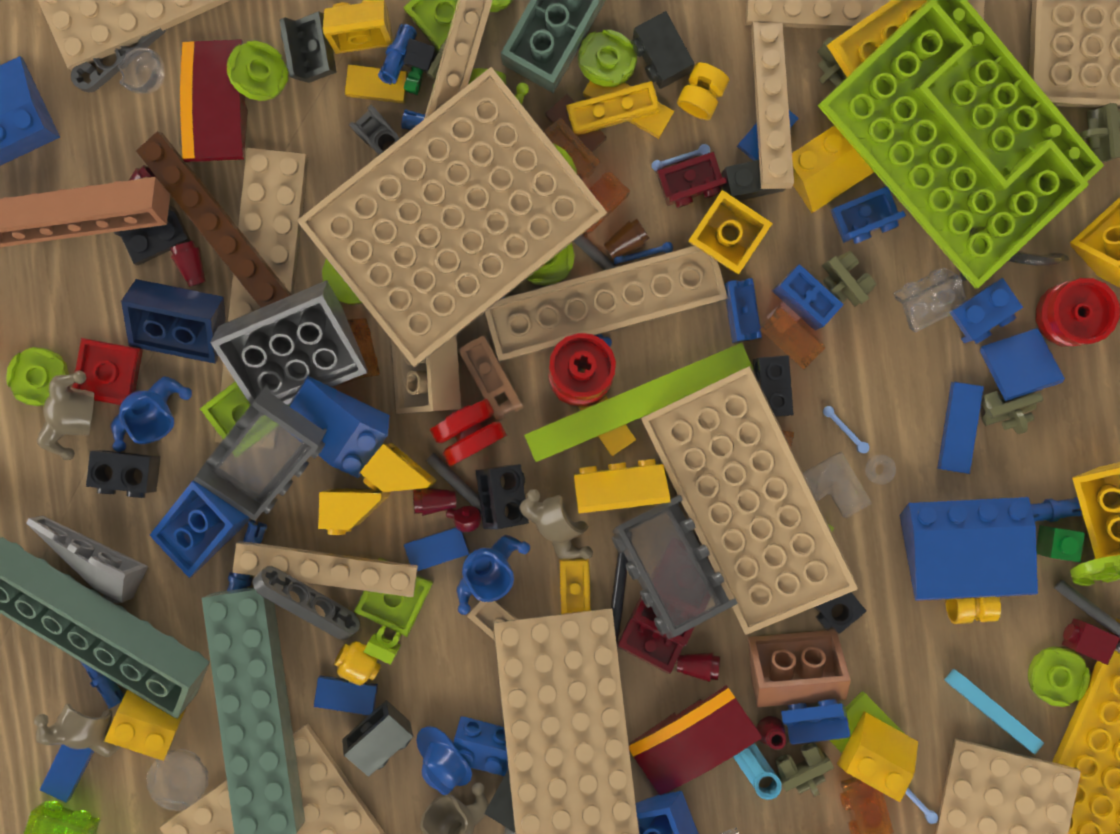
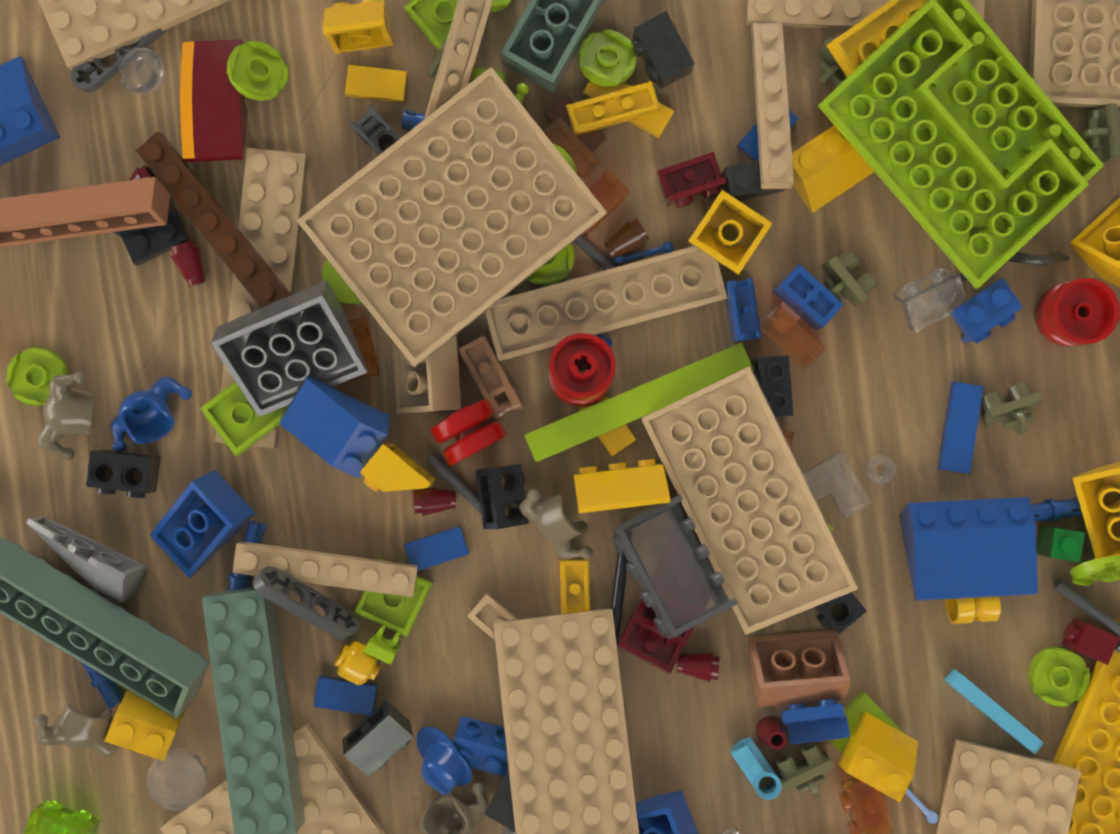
(66, 772): blue tile -> none
(109, 370): red tile -> none
(172, 320): dark blue slope -> none
(261, 455): window -> none
(306, 48): pearl dark grey bracket -> none
(346, 508): yellow slope -> none
(396, 54): blue pin -> none
(419, 58): black piece -> none
(465, 518): dark red piece -> none
(488, 572): blue piece -> none
(694, 741): dark red slope -> none
(702, 150): light blue hinge -> none
(705, 86): yellow wheel -> none
(862, 447): light blue hinge -> none
(867, 214): blue bracket -> none
(1021, 364): blue tile -> none

